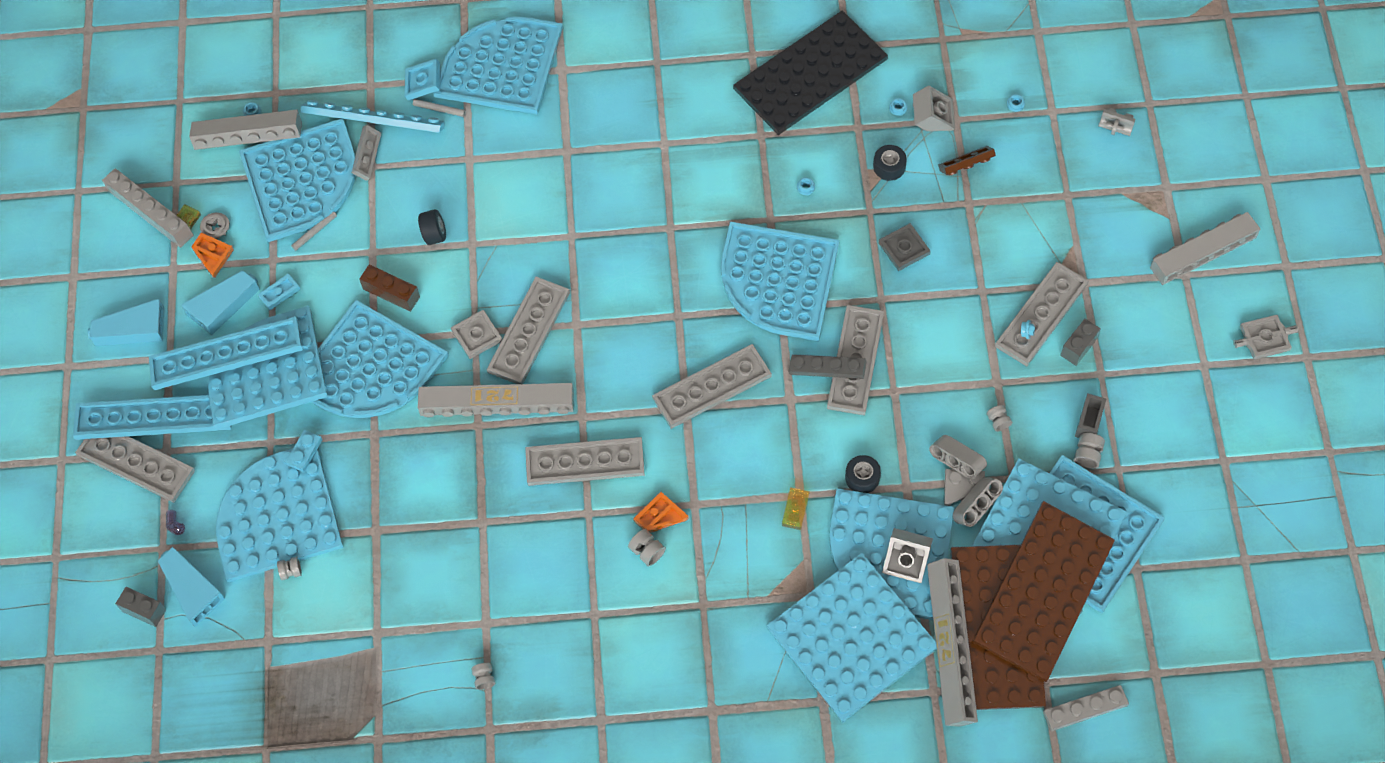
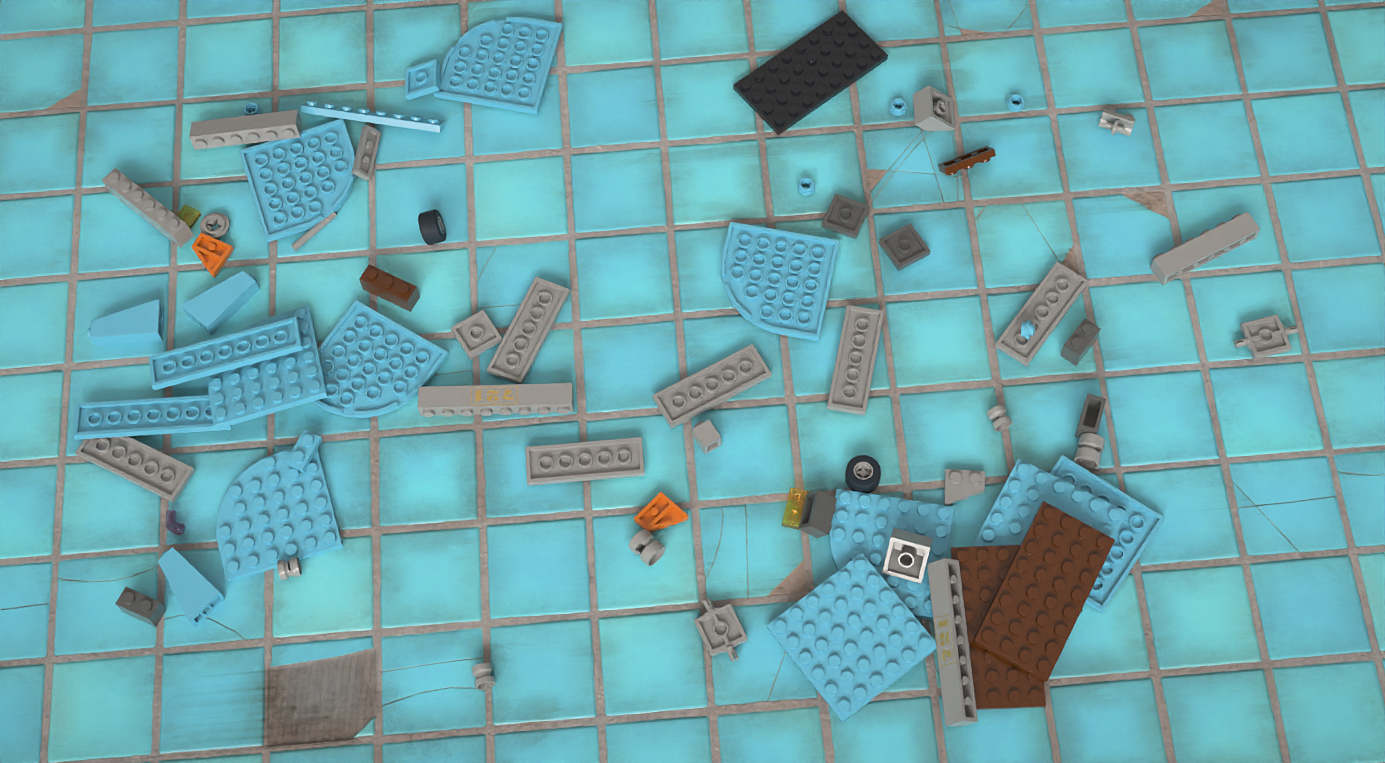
(279, 292): medium azure plate -> none
(437, 107): light grey bar -> none
(706, 436): none -> light grey brick
(720, 630): none -> light grey plate
(817, 513): none -> dark grey piece
(827, 366): dark grey plate -> none
(845, 216): none -> dark grey plate
(889, 162): black wheel -> none
(958, 456): light grey beam -> none
(969, 503): light grey beam -> none
(1085, 708): light grey plate -> none

